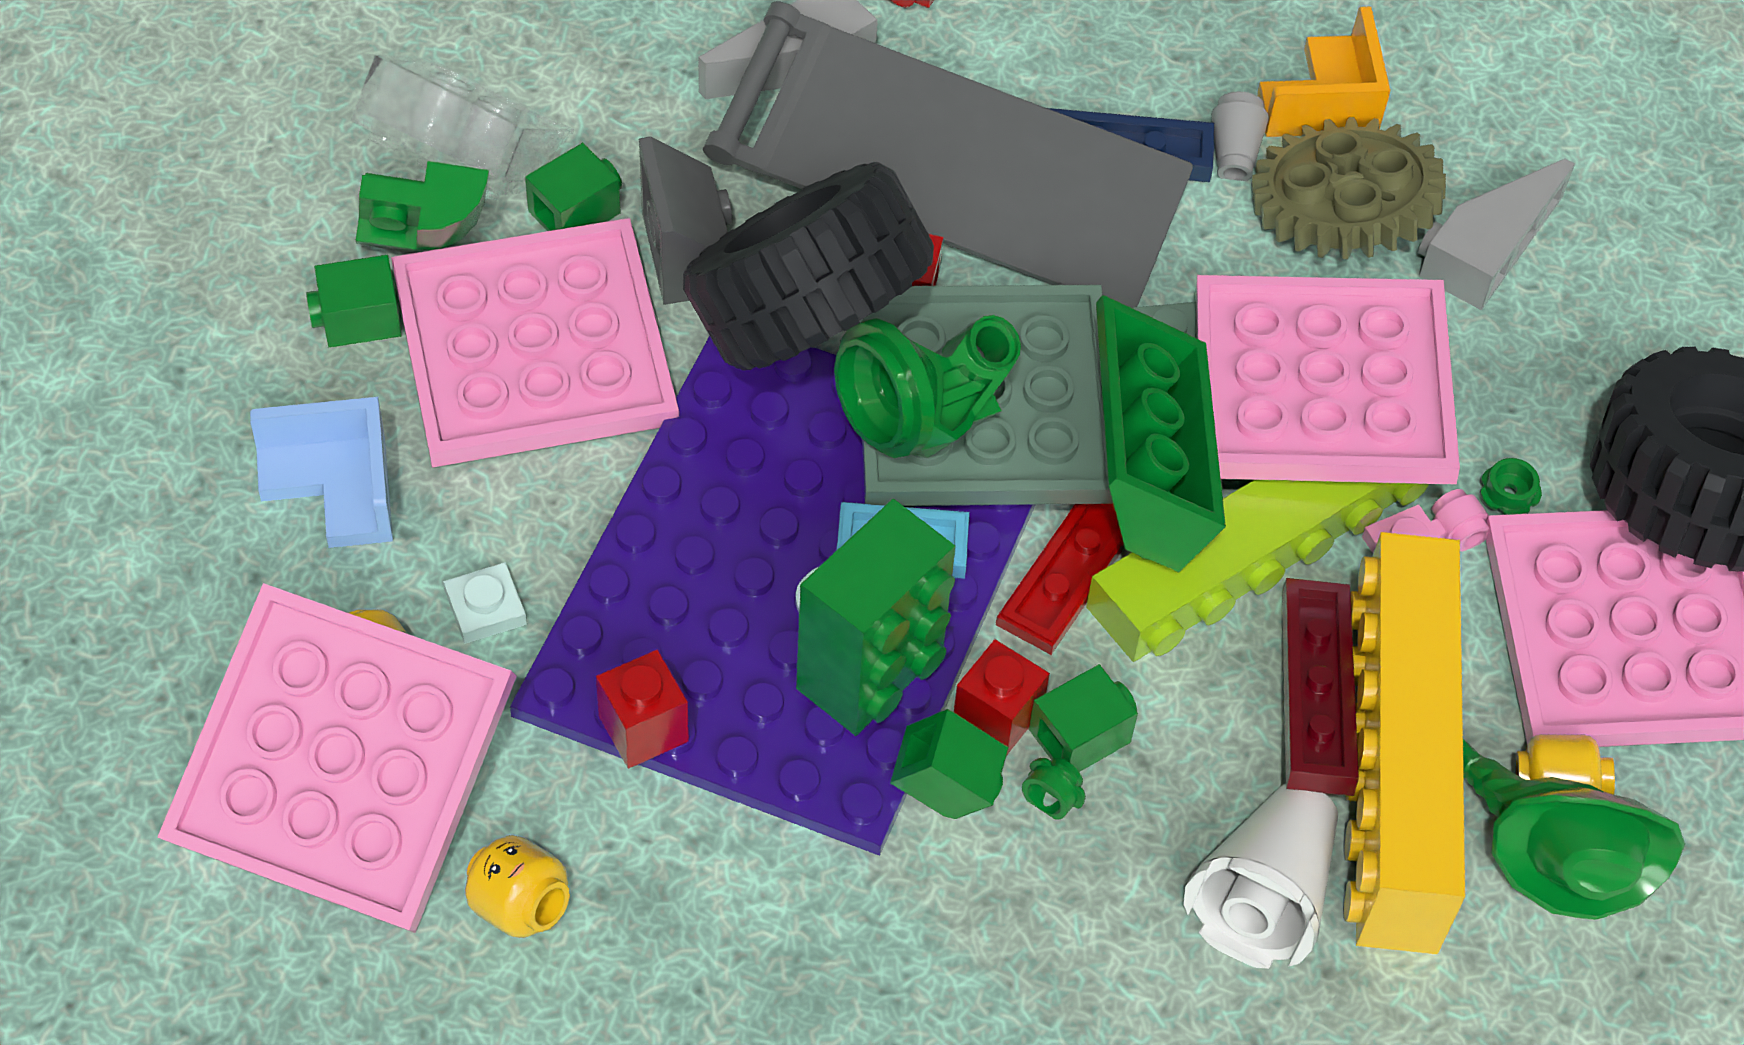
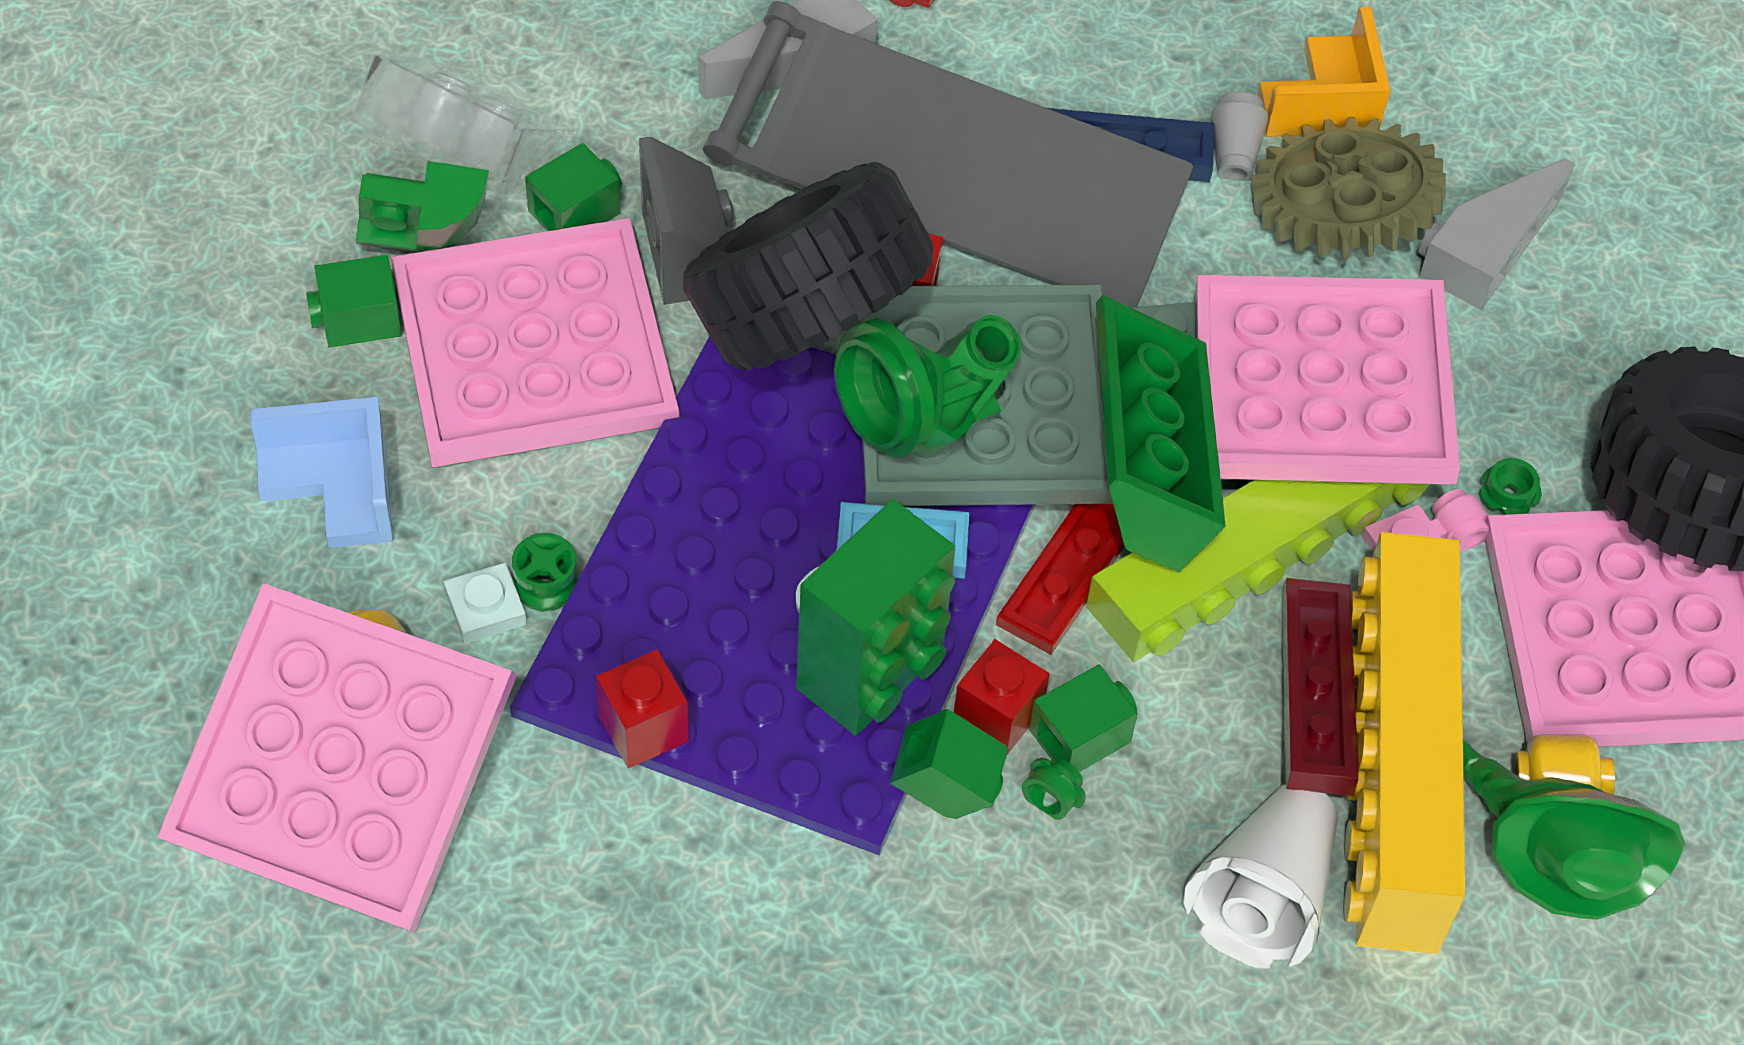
(517, 886): yellow head -> none
(544, 556): none -> green wheel

